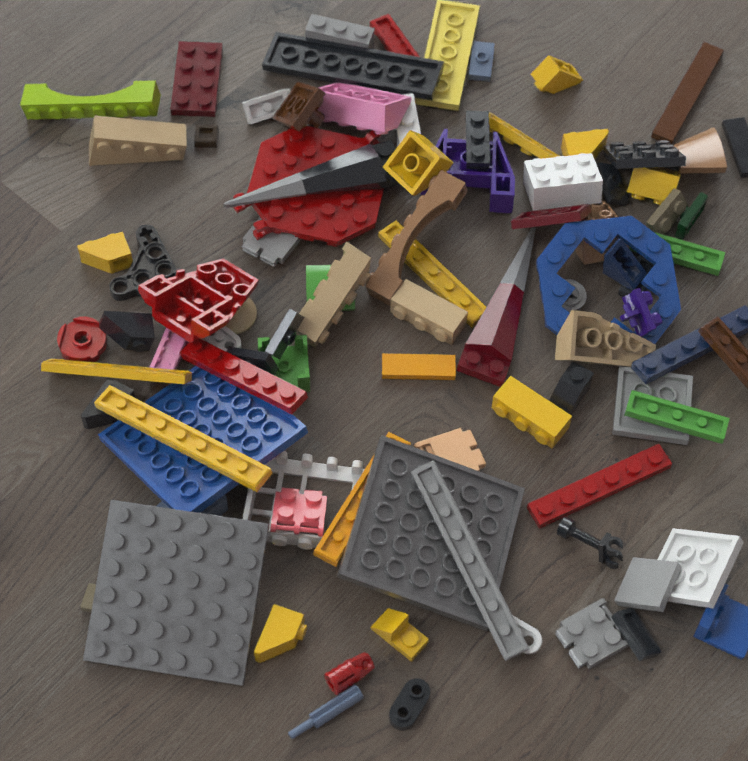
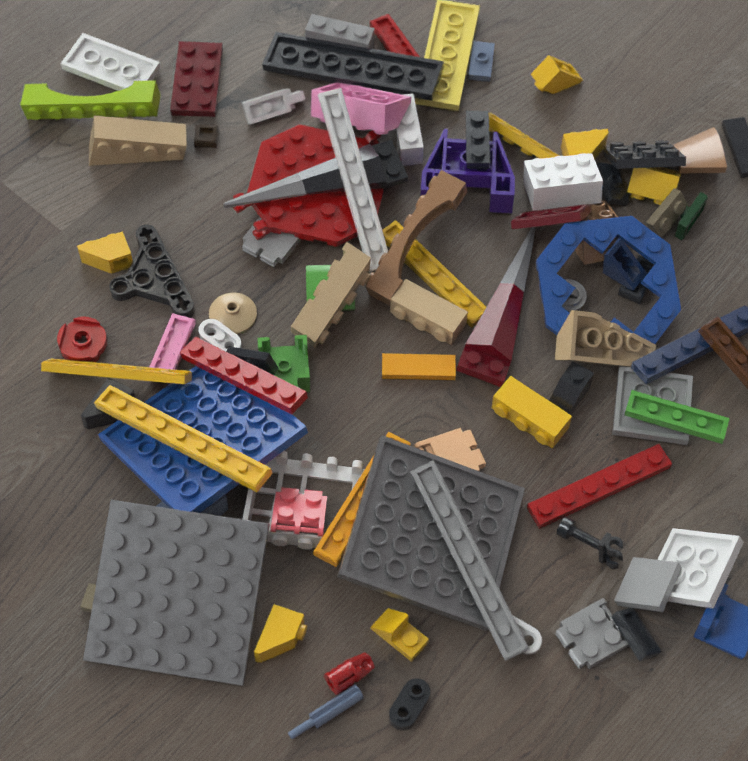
(108, 63): none -> white plate
(129, 329): black slope -> none
(199, 300): red wedge -> none
(285, 334): black plate -> none
(301, 107): reddish brown plate -> none
(353, 175): none -> white tile
(416, 162): yellow slope -> none
(638, 314): dark purple hips -> none
(687, 93): reddish brown tile -> none
(694, 255): bright green plate -> none

